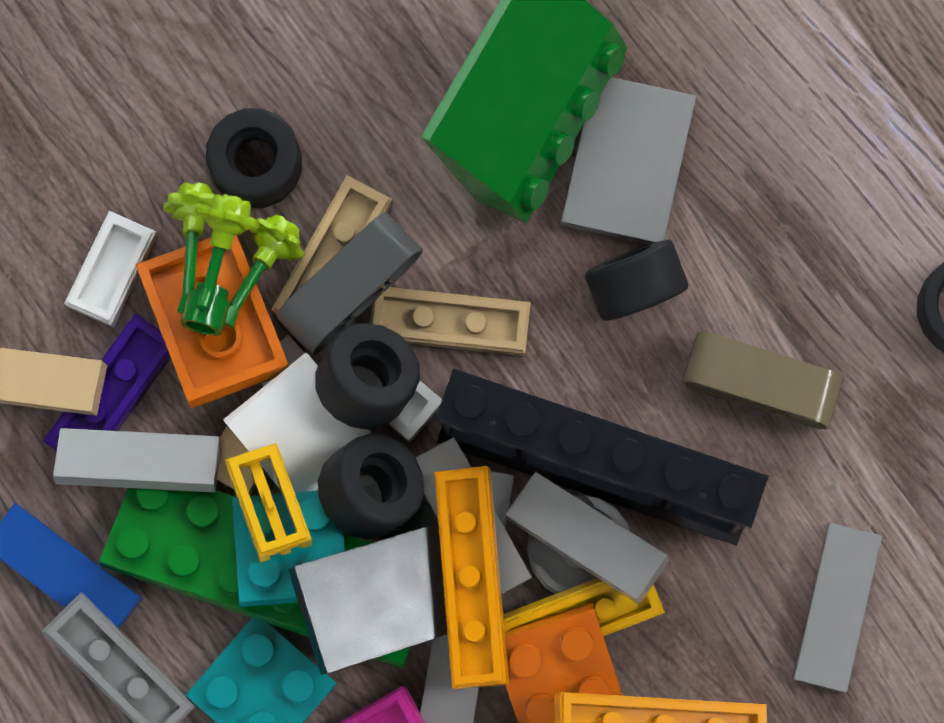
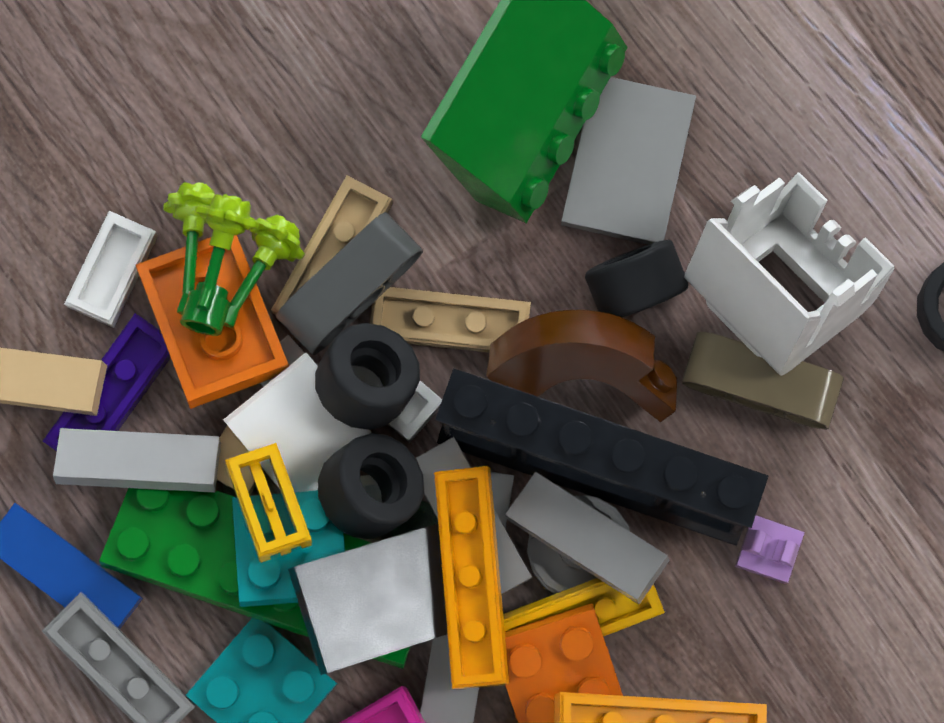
(241, 128): black tyre -> none
(584, 346): none -> reddish brown arch
(754, 302): none -> white piece
(770, 549): none -> lavender tile
(837, 607): light grey tile -> none

